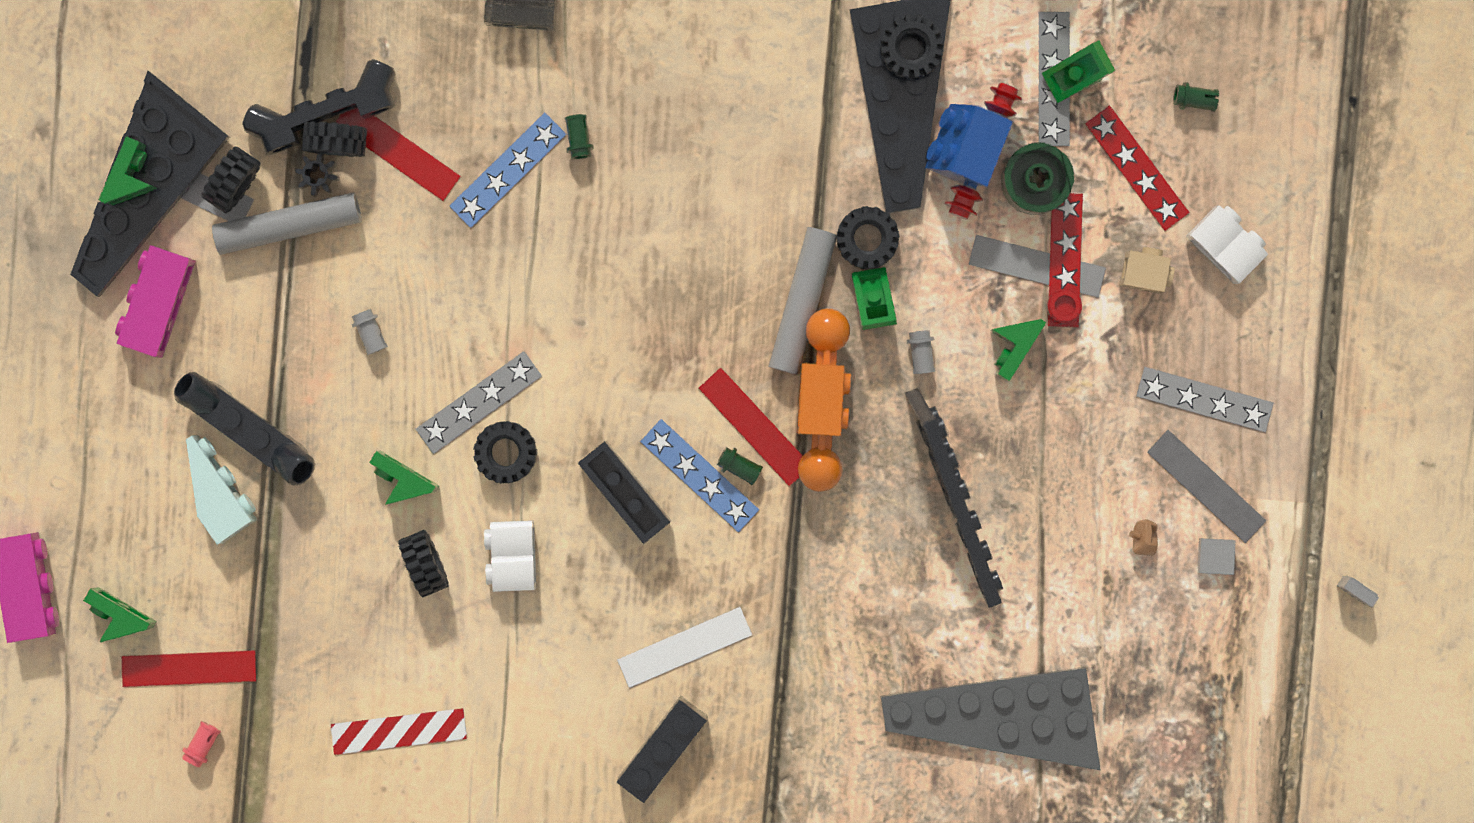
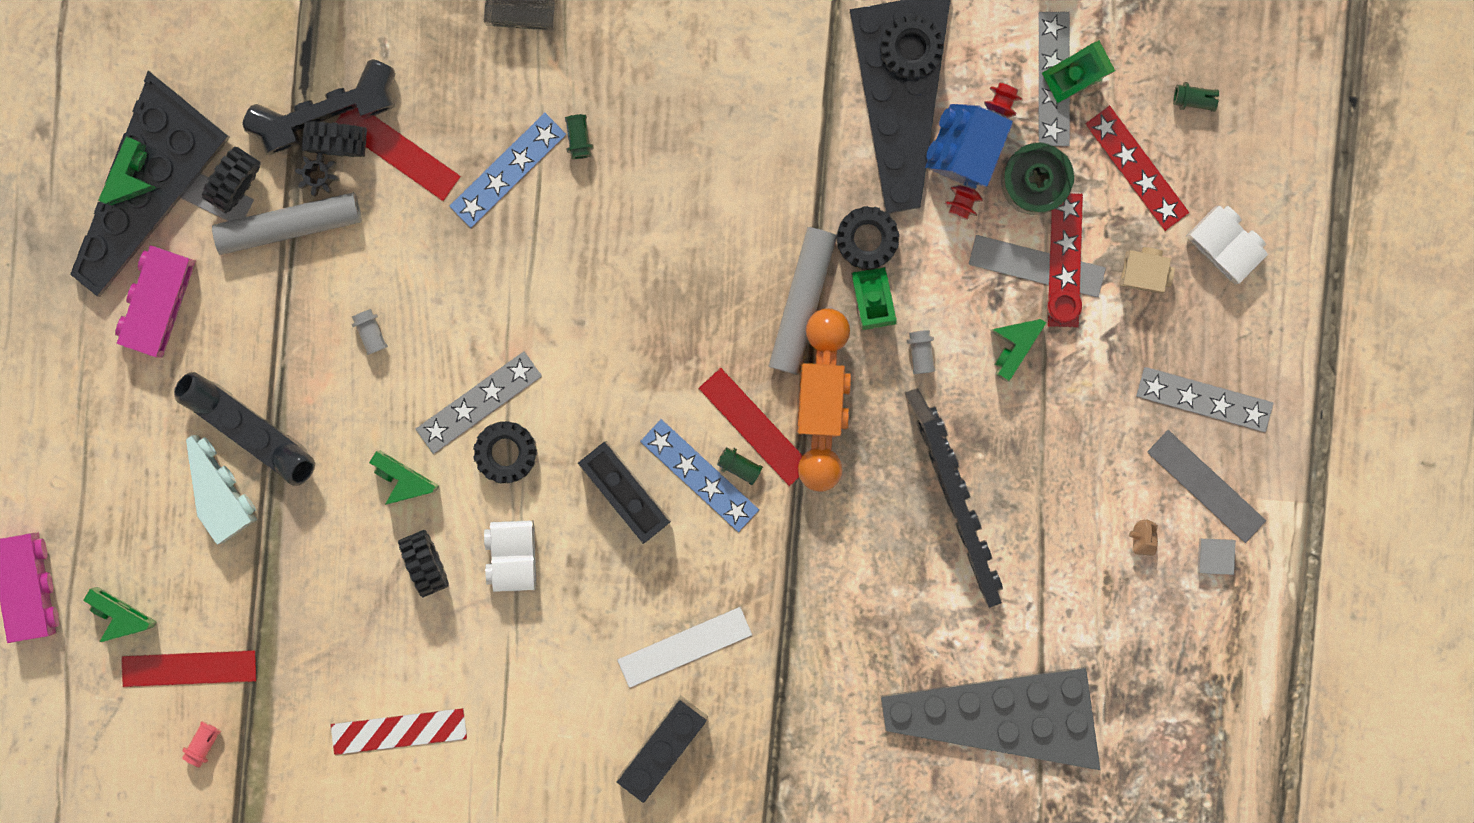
(1358, 591): light grey tile -> none

